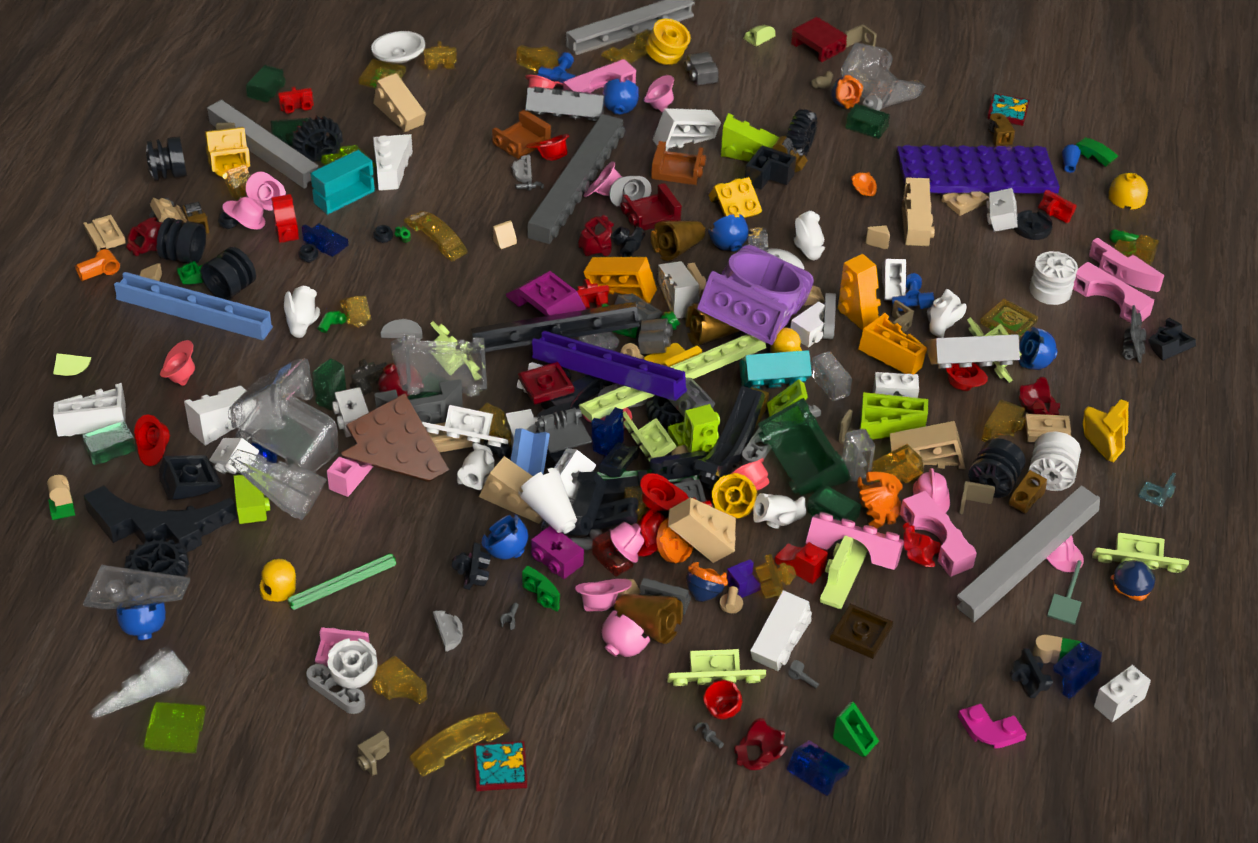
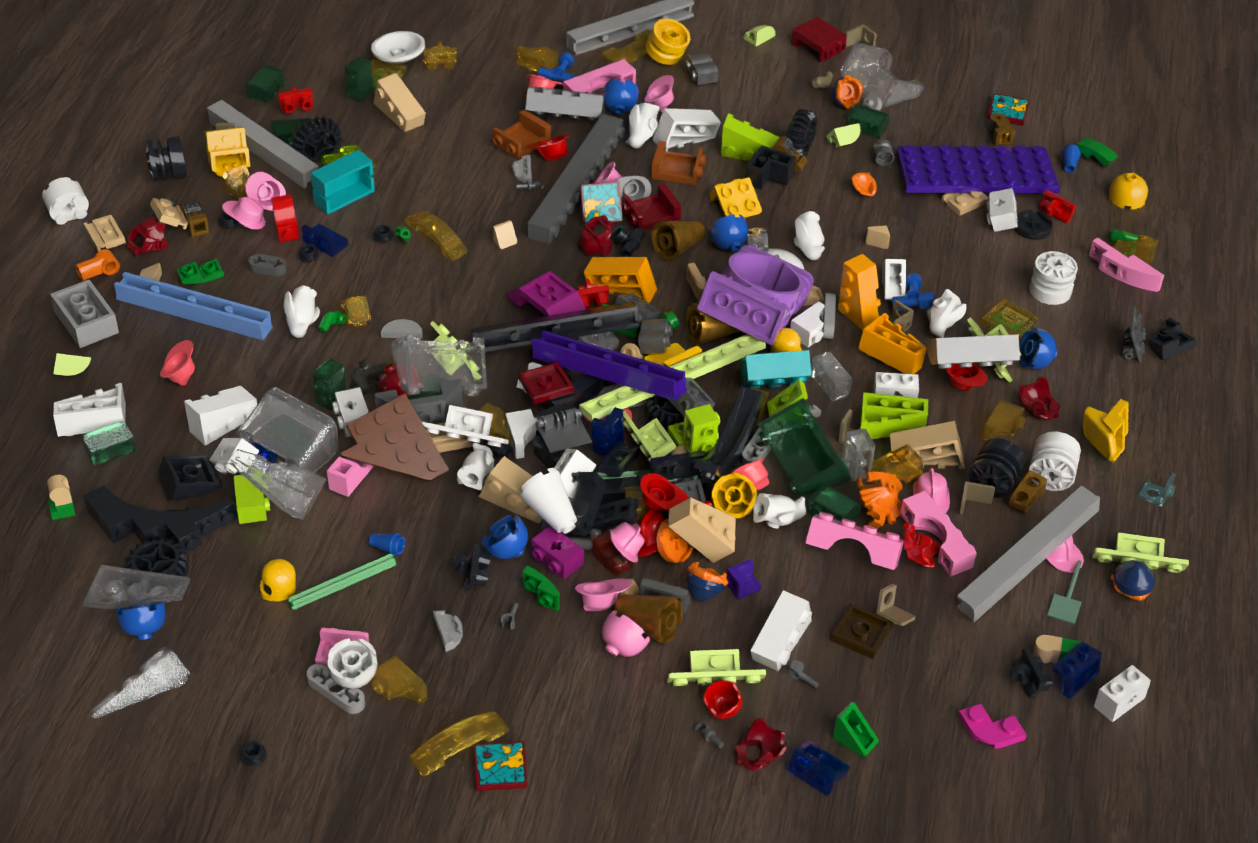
(65, 200): none -> white brick
(84, 313): none -> light grey brick
(151, 439): red piece -> none
(174, 727): clear neon green slope -> none
(181, 240): black wheel -> none
(228, 273): black wheel -> none
(253, 748): none -> black plate
(267, 265): none -> dark grey beam
(267, 397): clear windscreen -> none
(359, 79): none -> clear green brick
(372, 750): dark tan bracket -> none
(388, 542): none -> blue cone
(391, 159): white wedge -> none
(530, 450): medium blue panel -> none
(601, 200): none -> tile
(642, 124): none -> white animal
(678, 287): white wedge -> none
(731, 601): tan plate -> none
(778, 575): clear yellow hips -> none
(807, 560): red arch -> none
(843, 571): yellowish green bracket -> none
(844, 135): none -> yellowish green brick
(883, 152): none -> dark grey wheel
(890, 611): none -> dark tan bracket
(917, 212): tan wedge -> none
(1040, 424): tan plate -> none
(1094, 281): bright pink arch -> none

